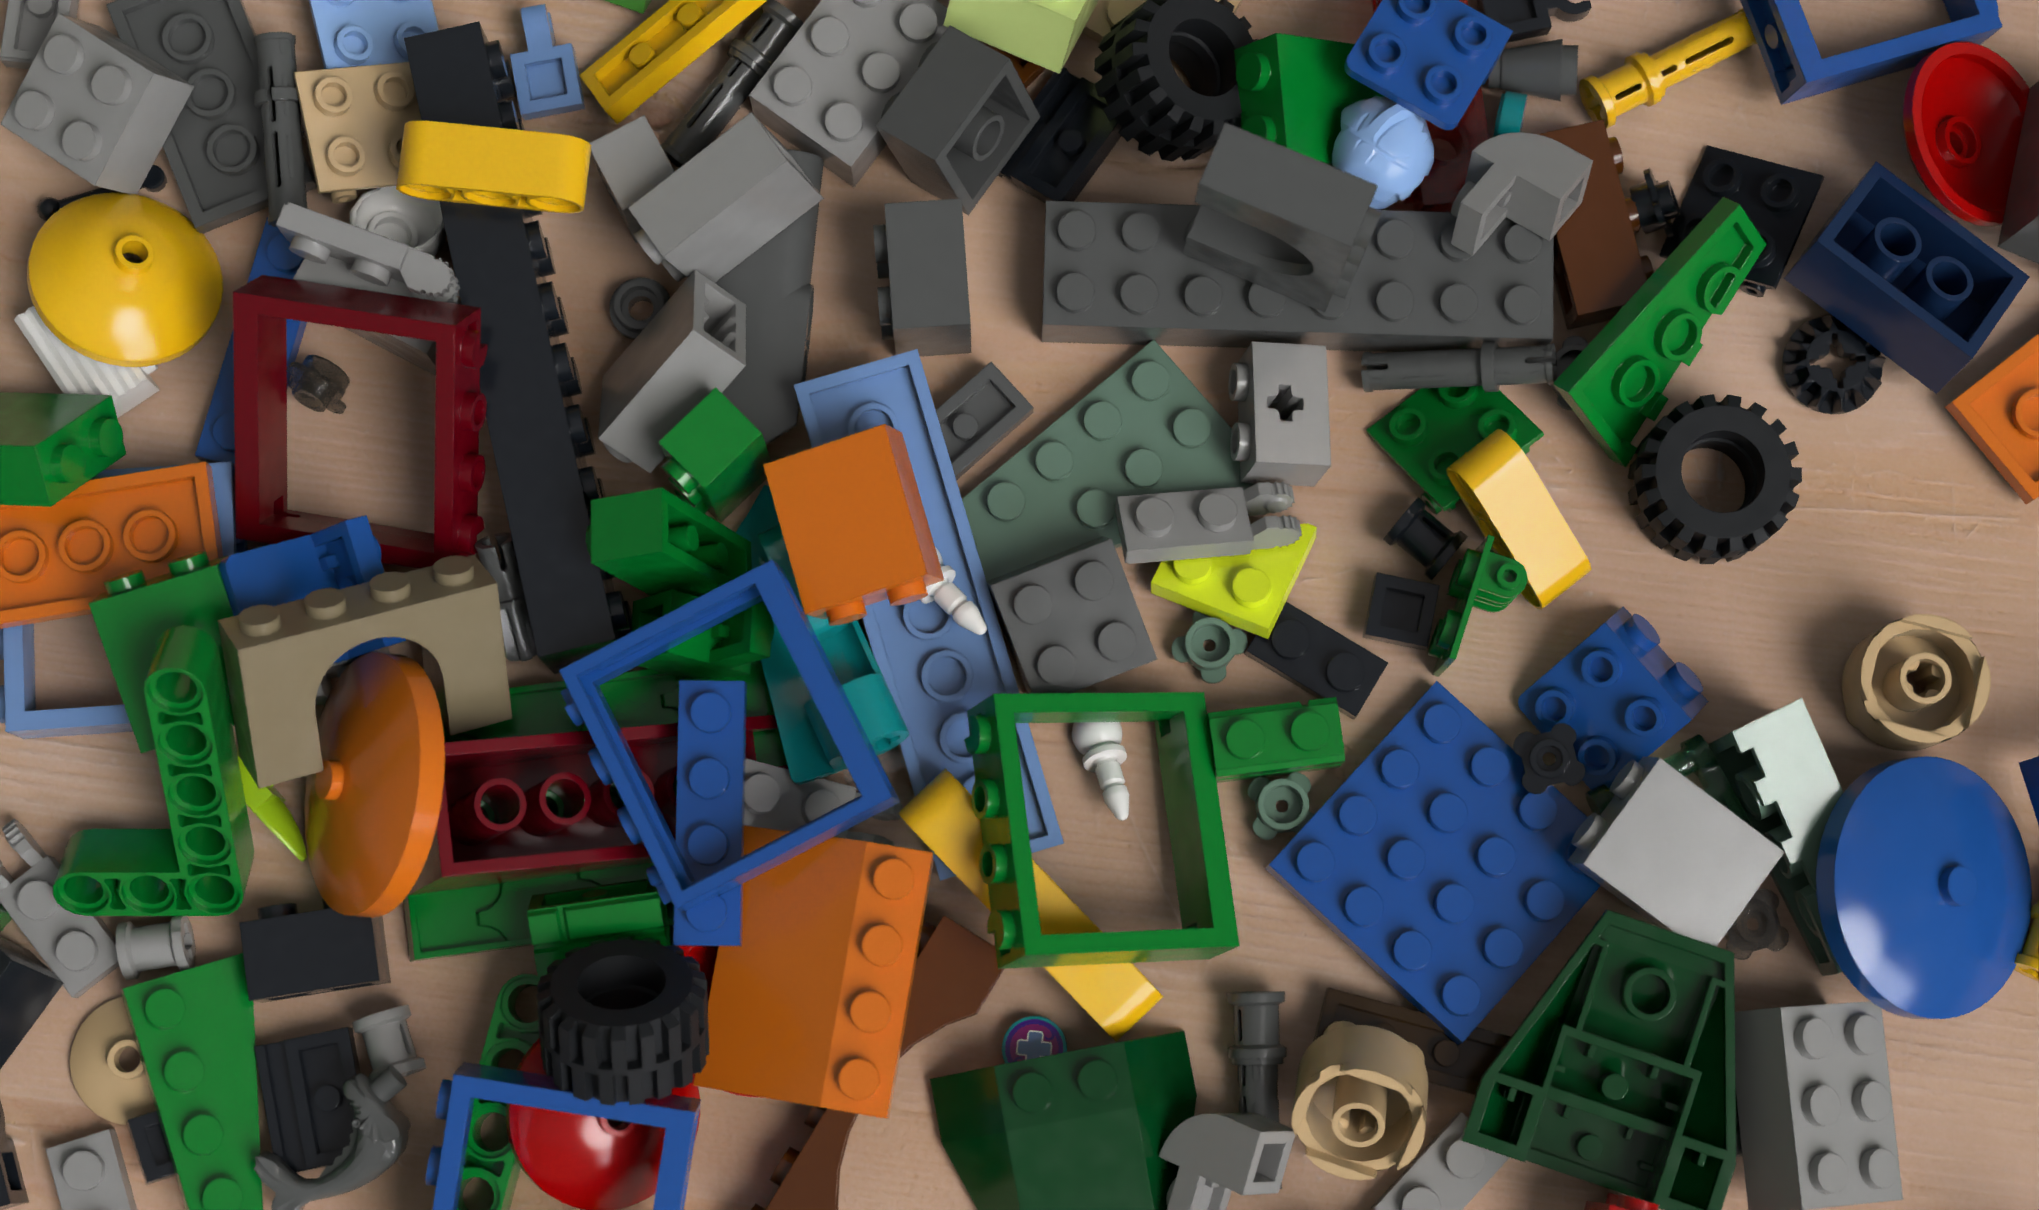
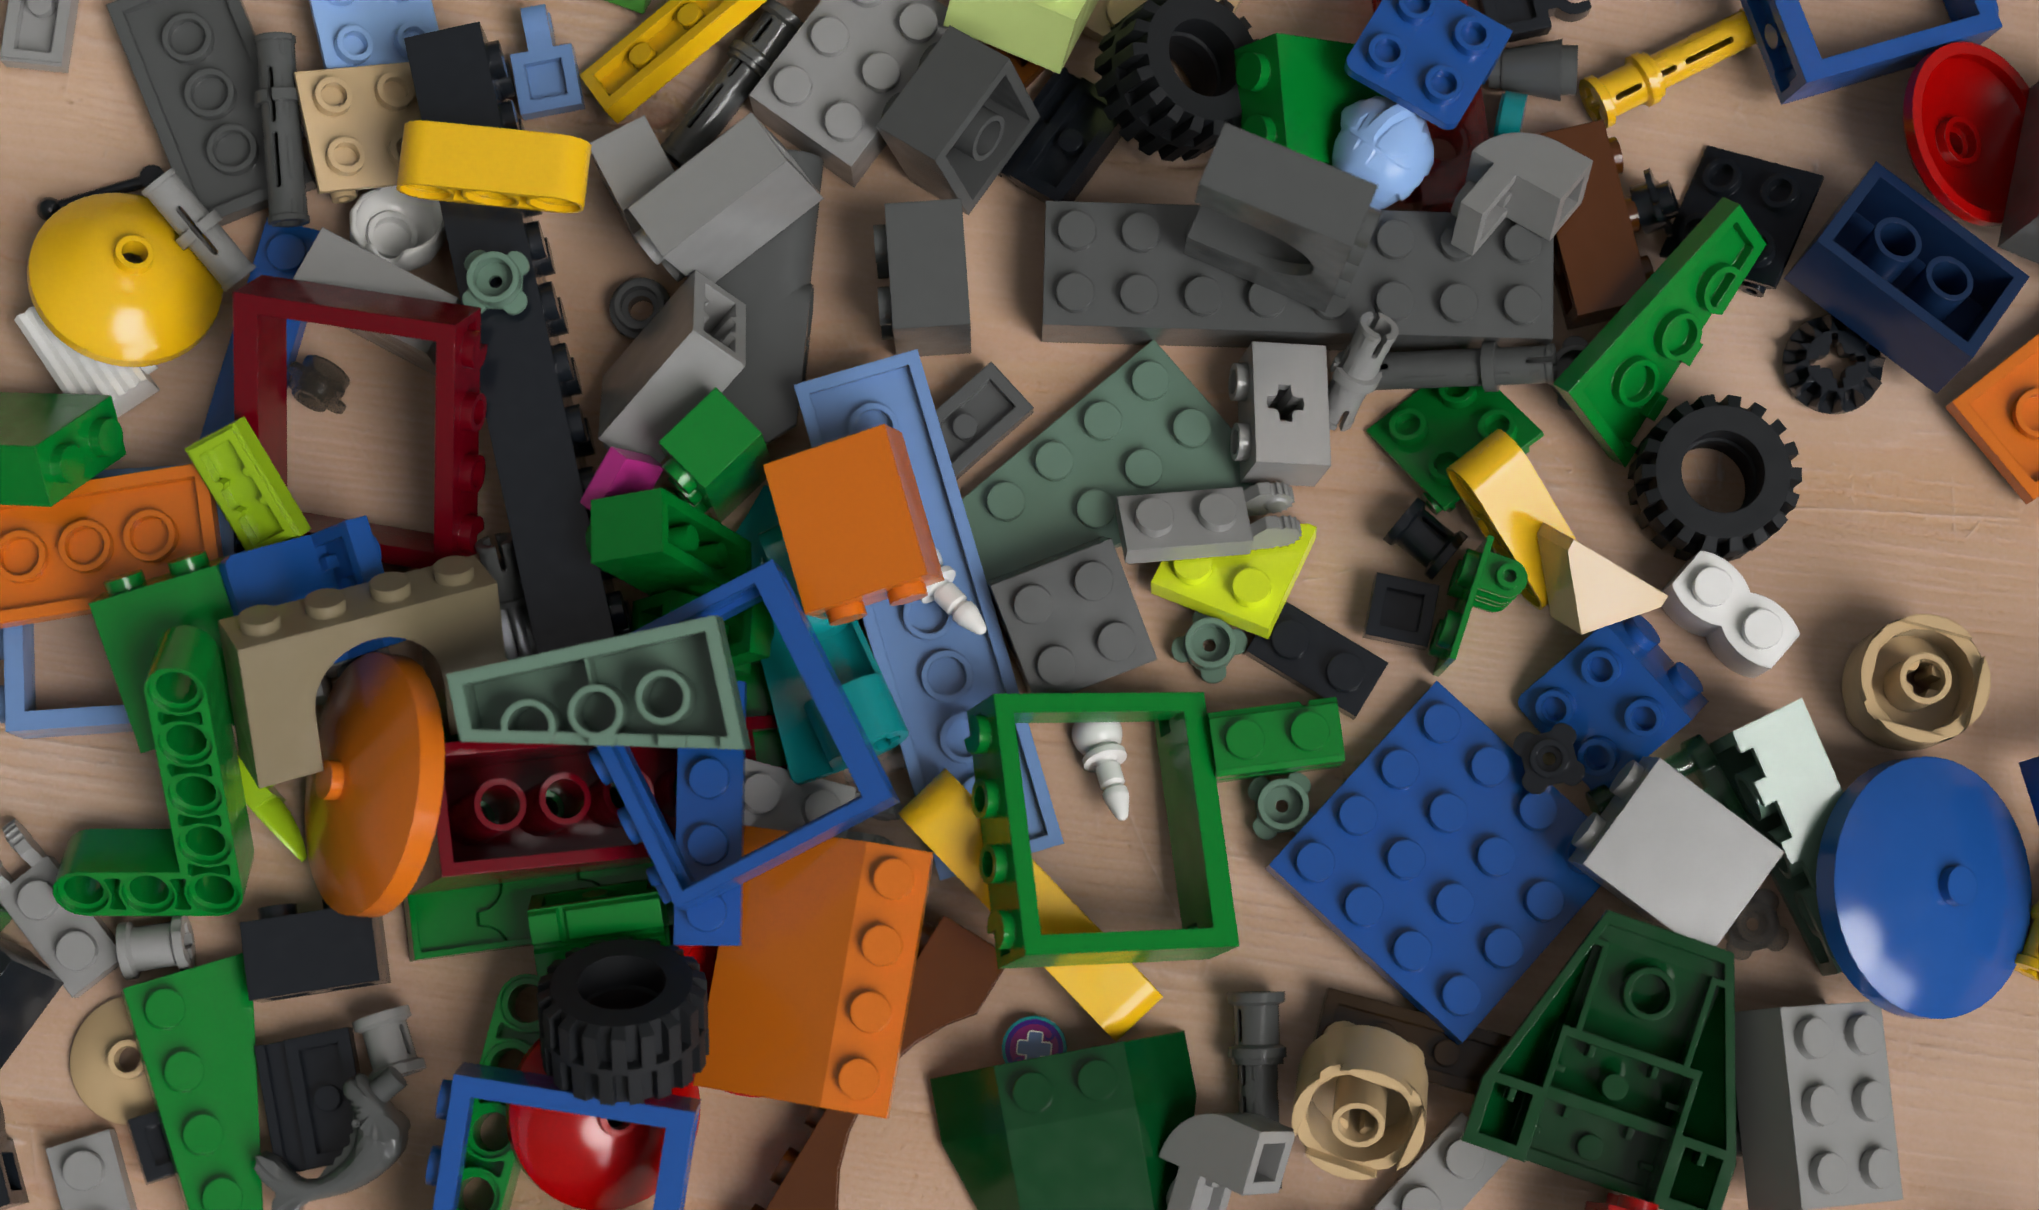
(97, 105): light grey brick -> none
(171, 193): none -> light grey pin
(247, 486): none -> lime plate
(372, 255): light grey hinge -> none
(484, 266): none -> sand green plate
(621, 474): none -> dark pink tile
(627, 690): none -> sand green wedge
(1358, 368): none -> light grey pin
(1587, 588): none -> tan slope
(1739, 626): none -> white brick

